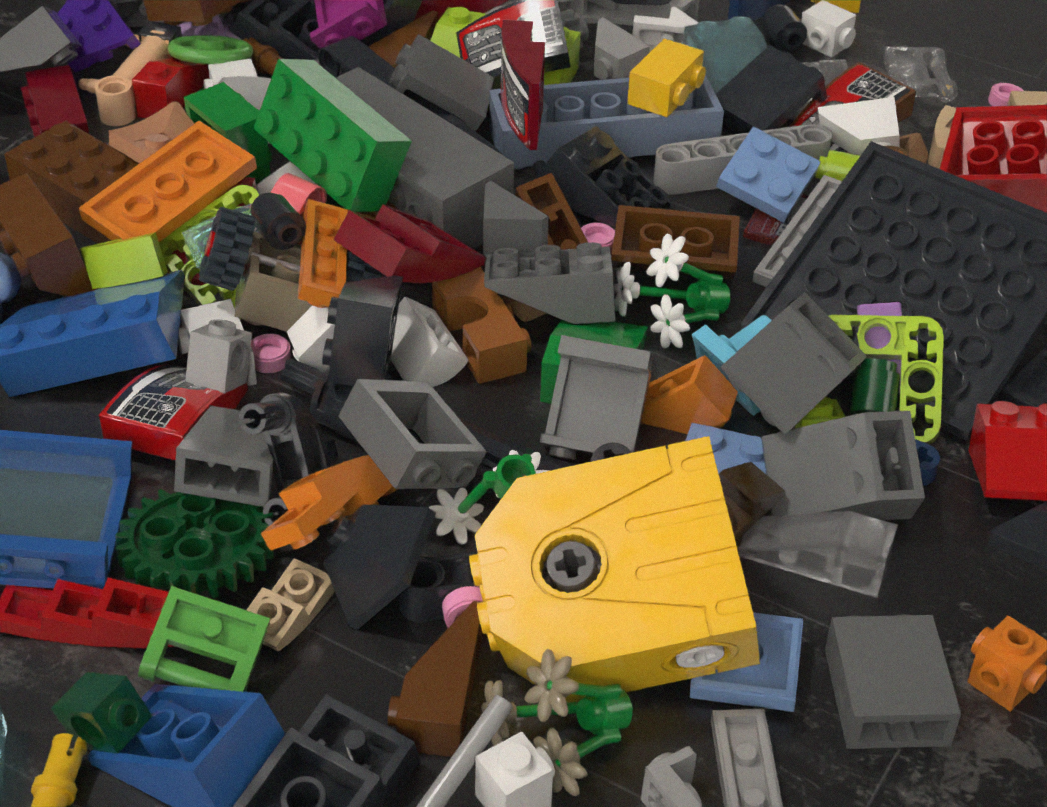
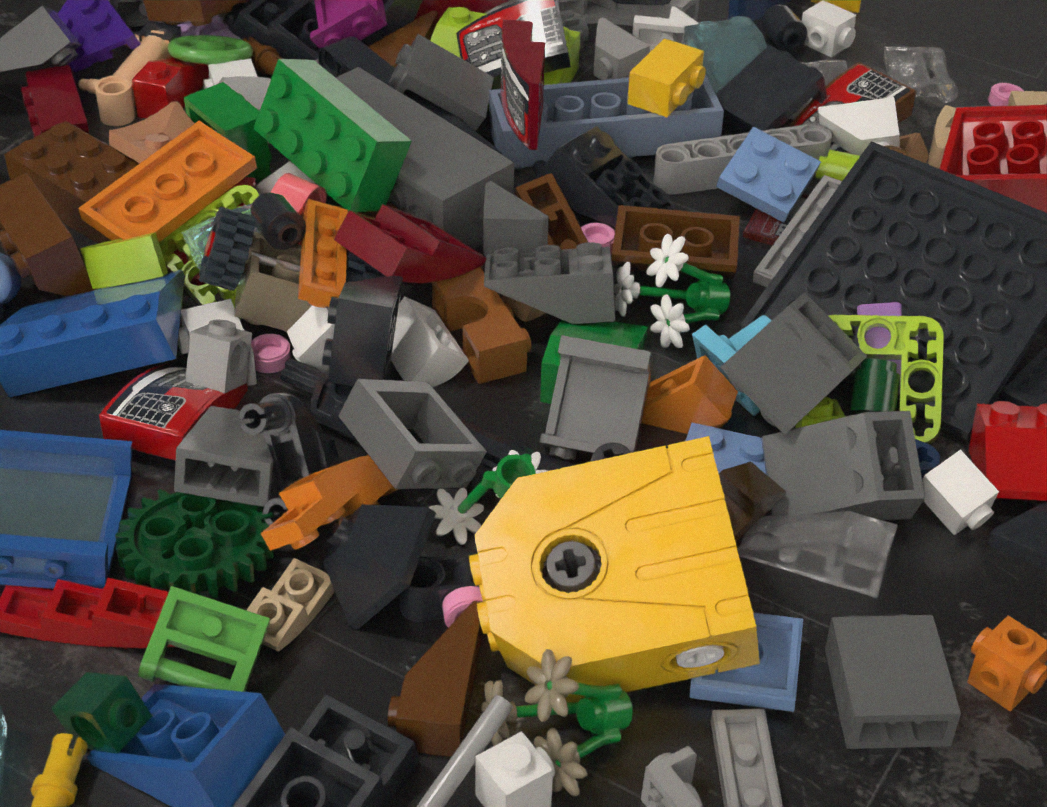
(959, 493): none -> white brick

